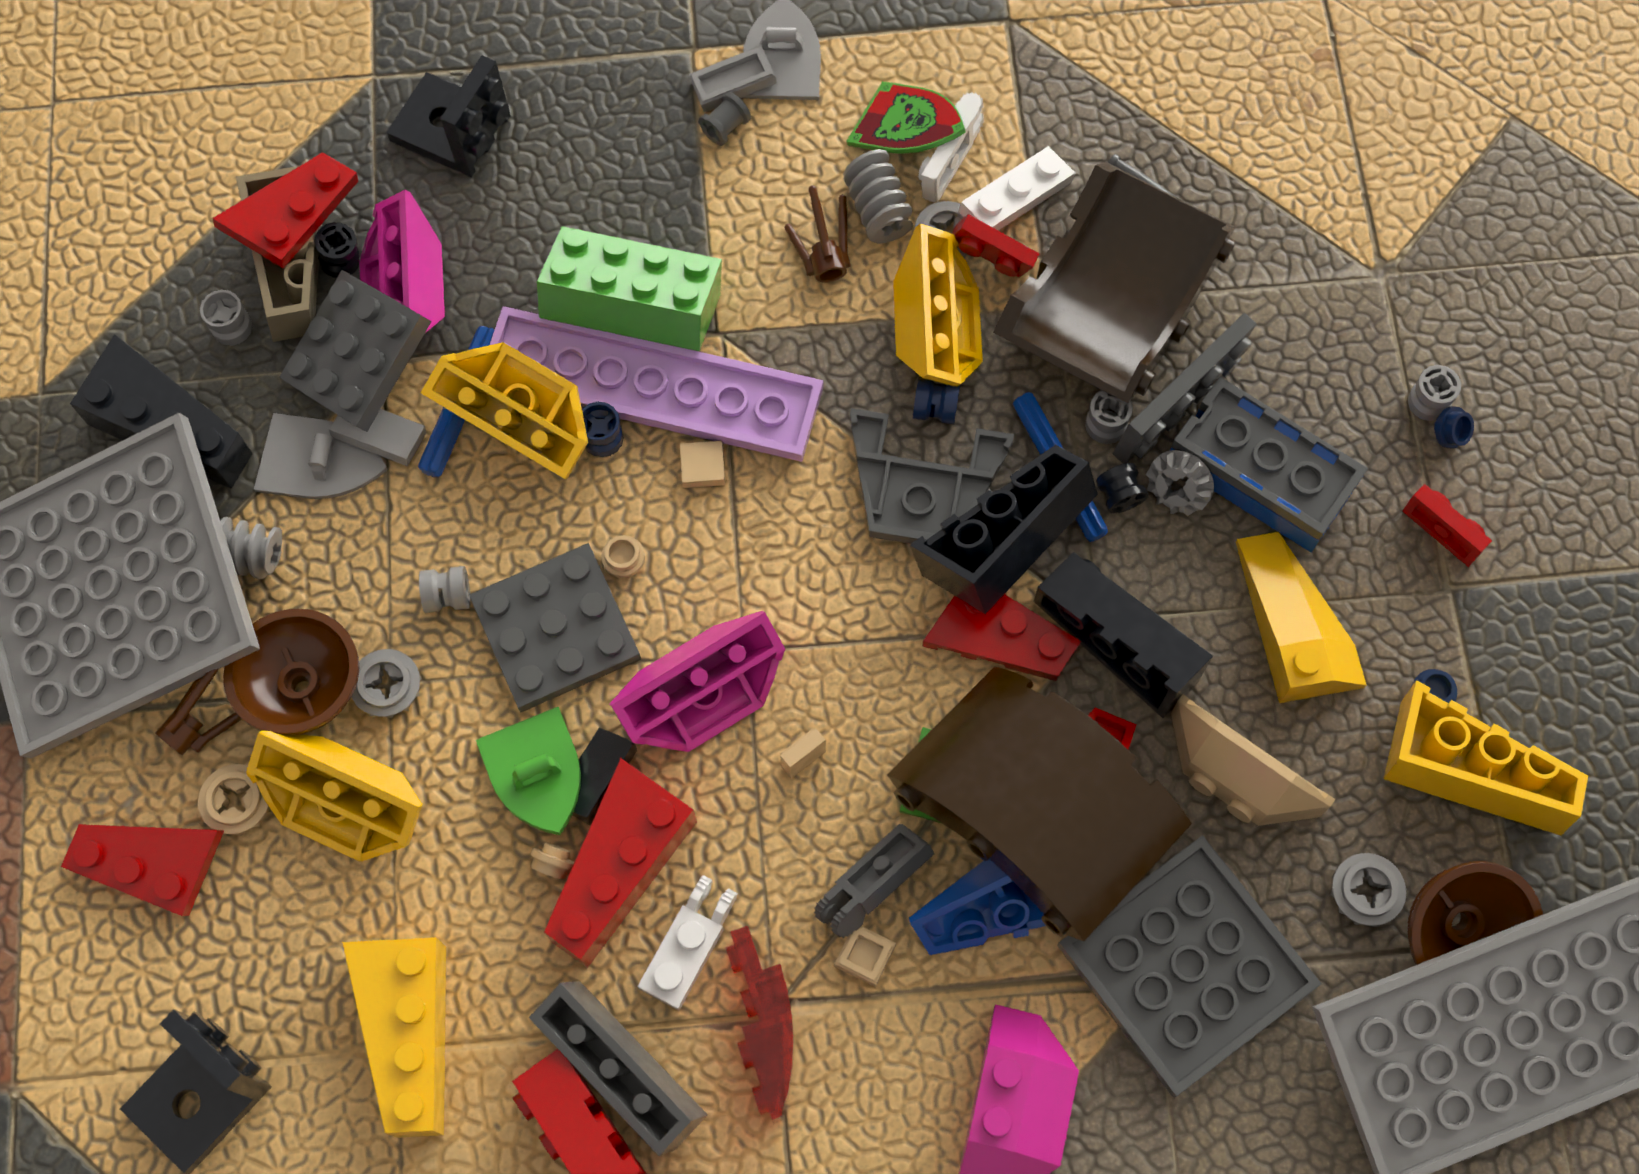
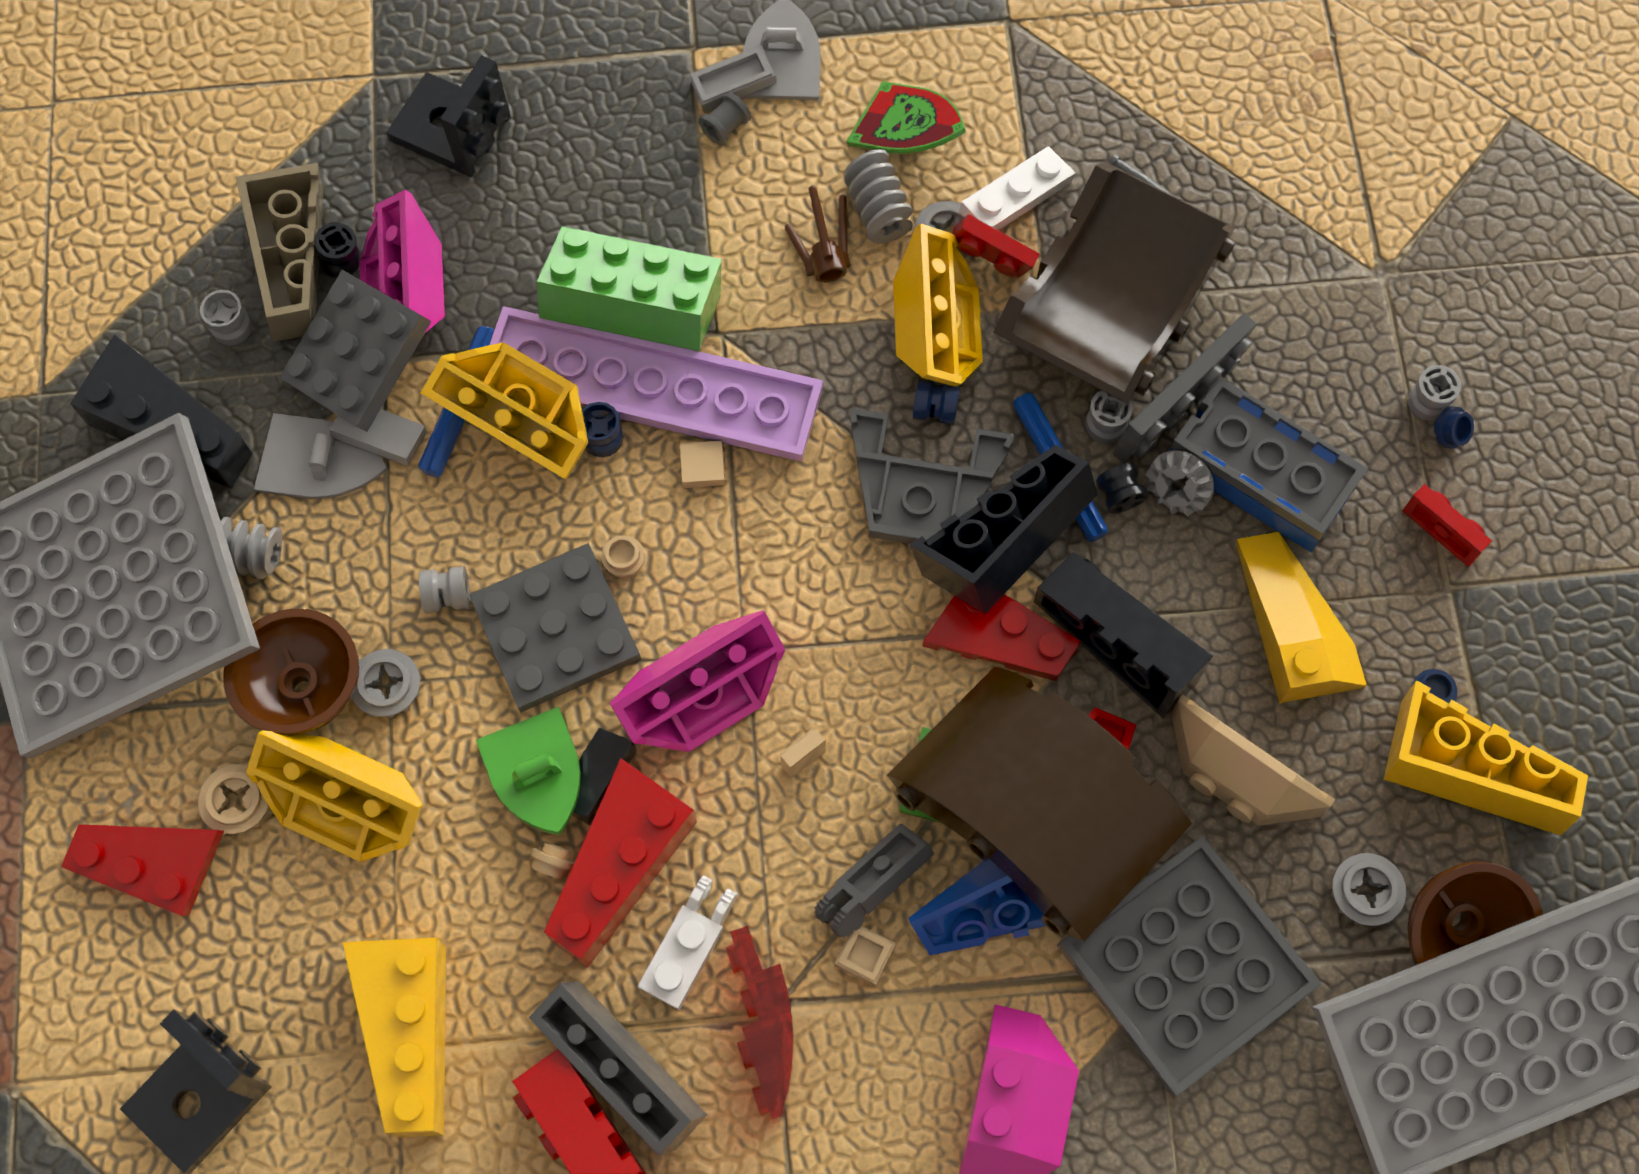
(182, 728): reddish brown plant -> none
(288, 210): red wing -> none
(940, 168): white hinge -> none

